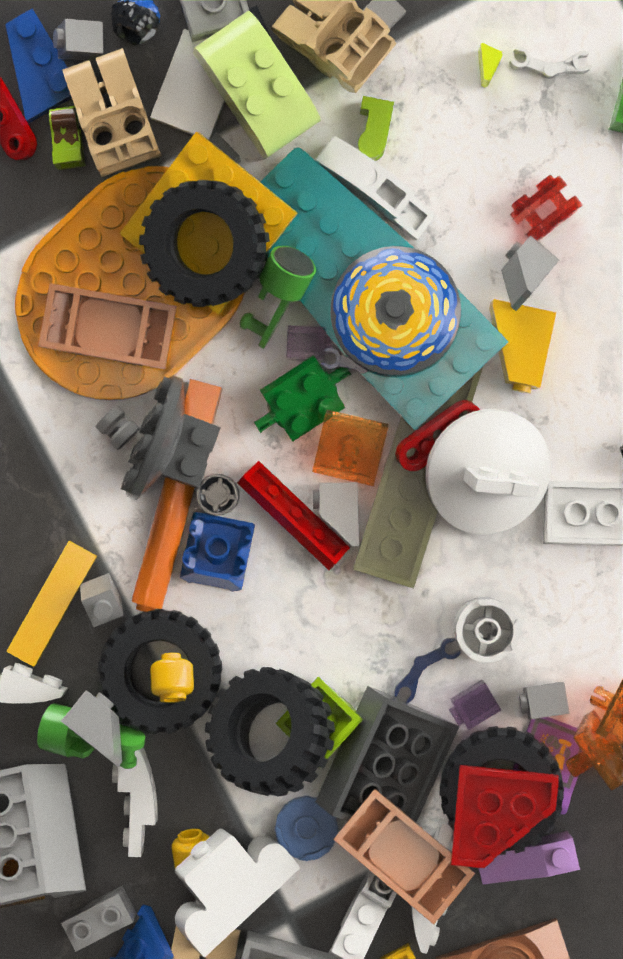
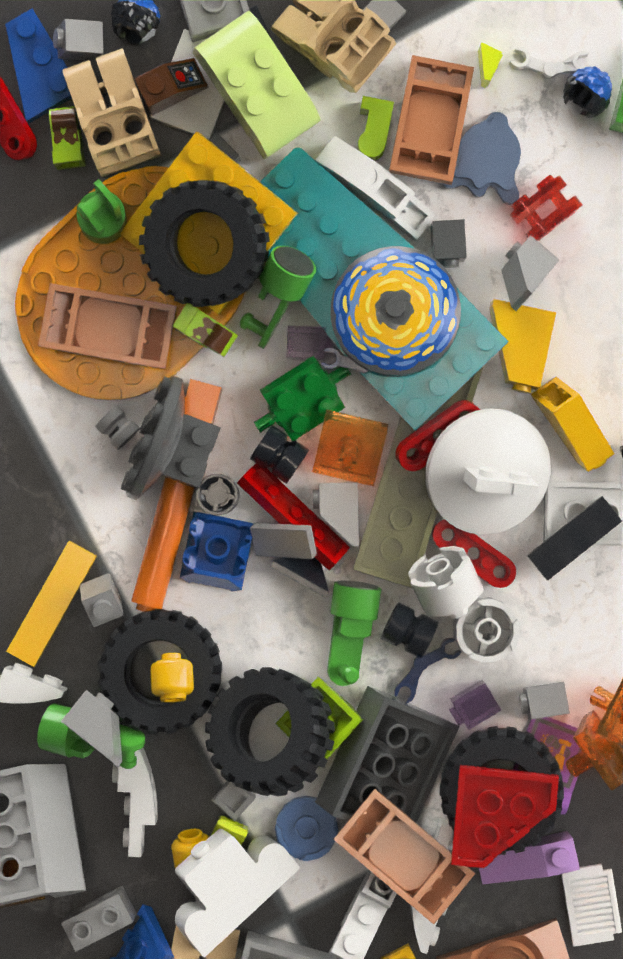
(101, 215): none -> bright green piece
(170, 84): none -> reddish brown slope
(204, 330): none -> leg
(233, 800): none -> light grey tile
(233, 827): none -> neon yellow slope
(279, 454): none -> black wheel
(283, 540): none -> light grey tile
(304, 571): none -> black slope
(354, 610): none -> bright green piece
(409, 630): none -> black wheel
(431, 120): none -> nougat slope
(445, 583): none -> white brick
(448, 242): none -> dark grey brick
(487, 558): none -> red plate
(488, 159): none -> sand blue tile
(573, 423): none -> yellow slope
(574, 538): none -> black tile
(589, 89): none -> piece
(591, 905): none -> white window

